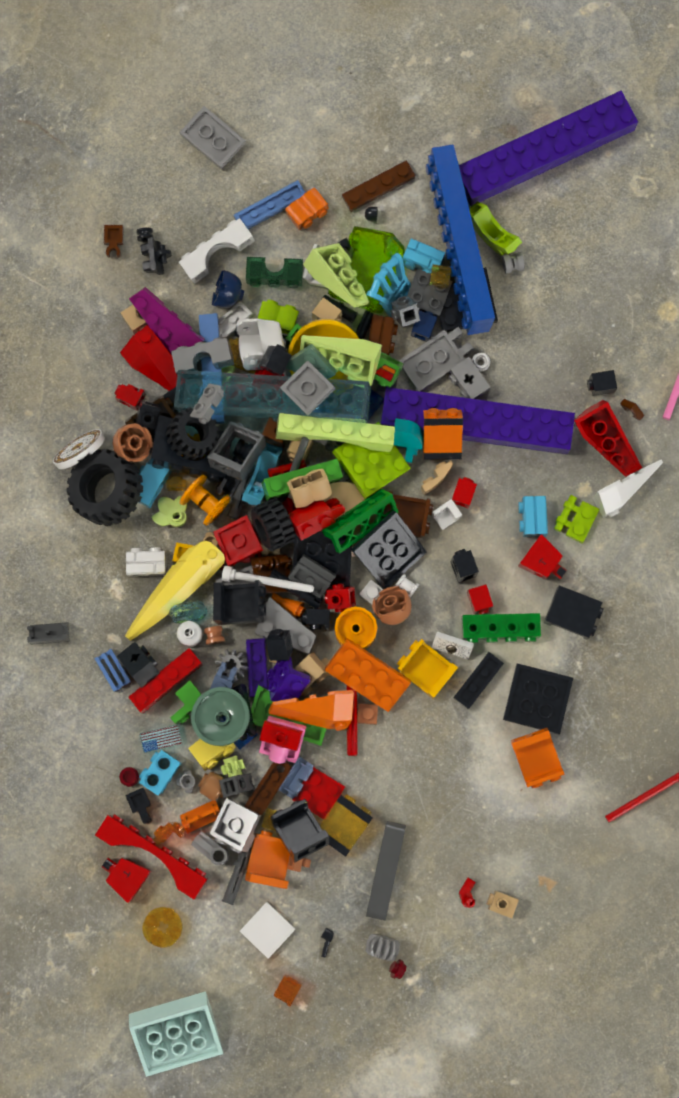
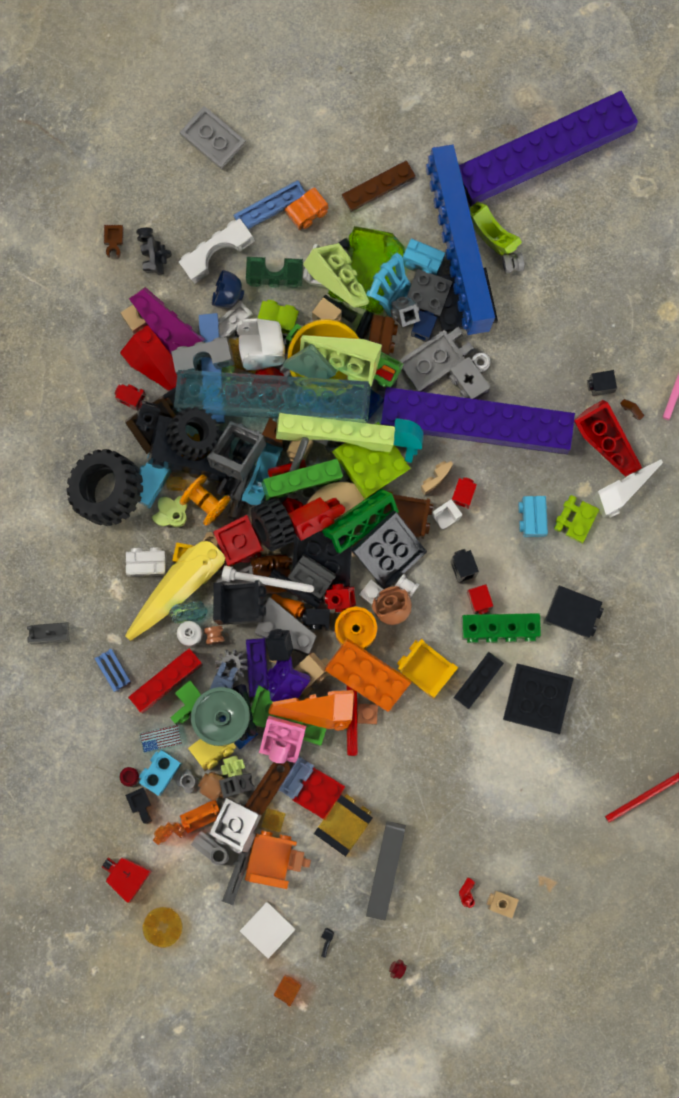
(78, 449): tile -> none
(132, 442): nougat cylinder -> none
(138, 663): black brick -> none
(175, 1034): light aqua slope -> none
(186, 878): red arch -> none
(211, 396): light grey hinge -> none
(275, 359): black brick -> none
(281, 735): red plate -> none
(299, 830): black panel -> none
(307, 388): light grey plate -> none
(309, 488): tan brick -> none
(371, 214): black hinge -> none
(382, 947): light grey gear -> none
(440, 275): clear yellow plate -> none
(442, 434): orange panel -> none
(452, 645): white tile -> none
(537, 758): orange panel -> none
(543, 560): red torso -> none

